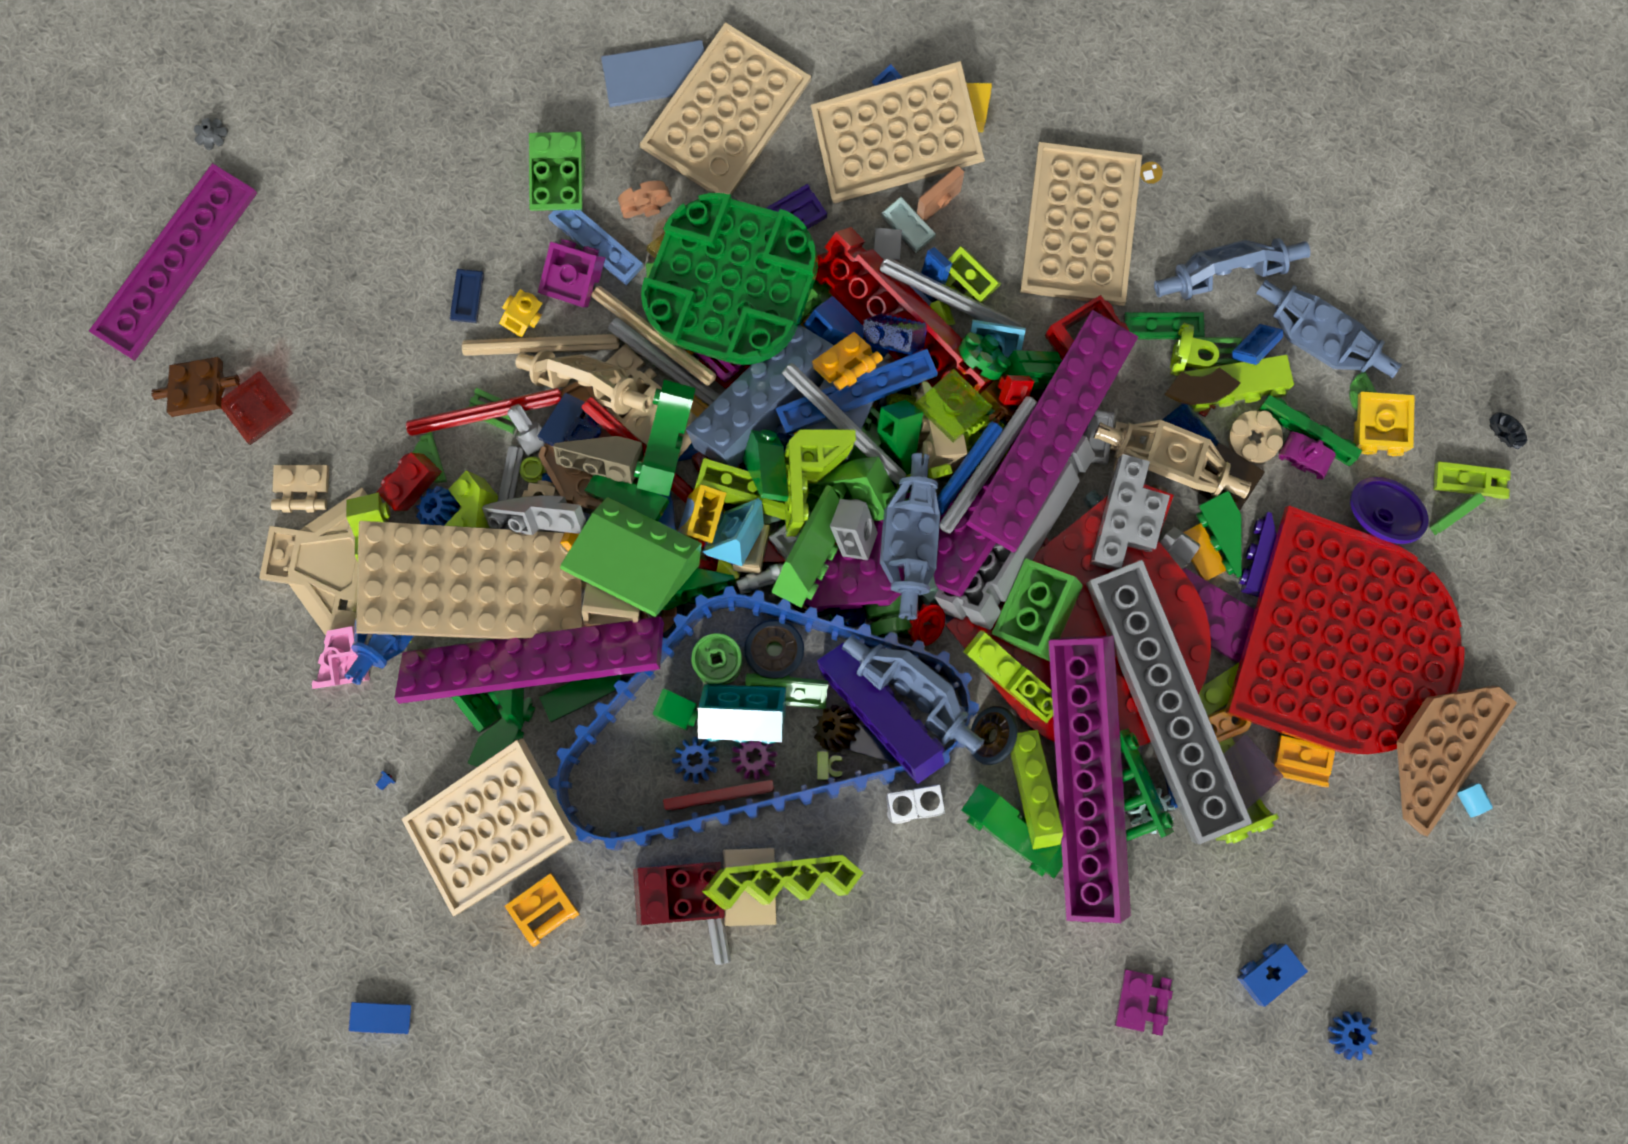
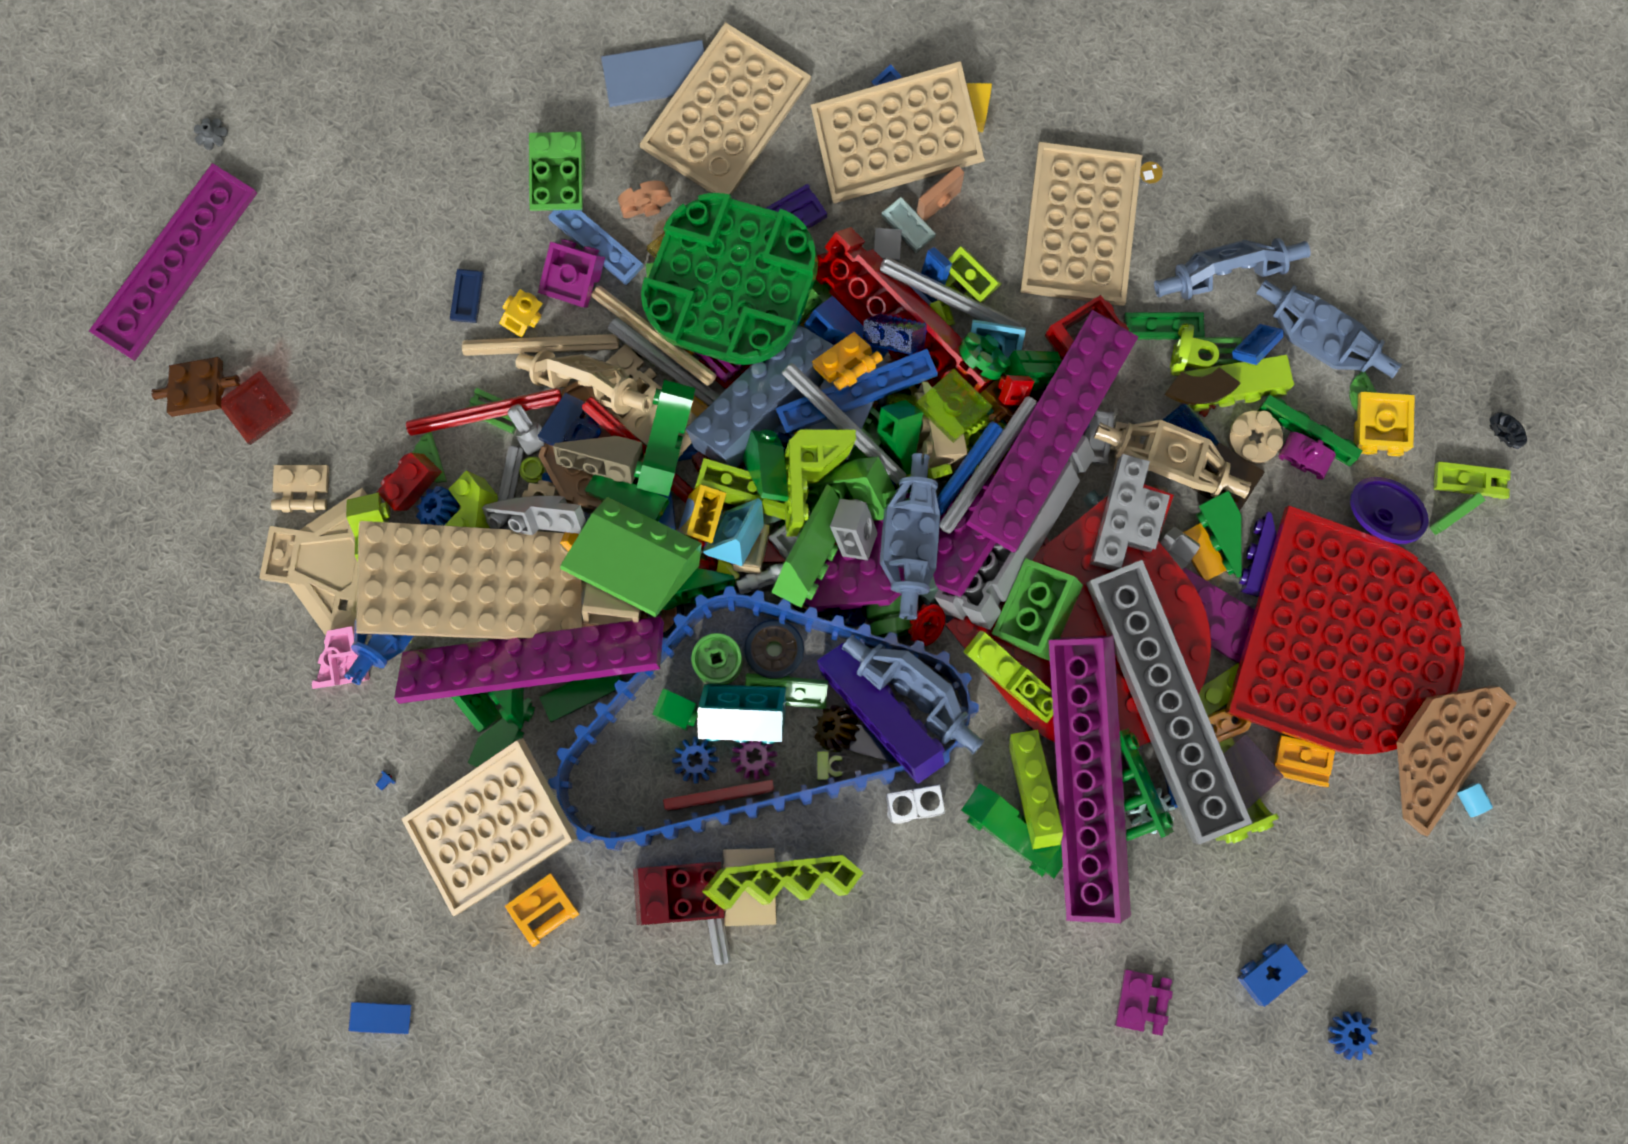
(1006, 728): wheel -> none

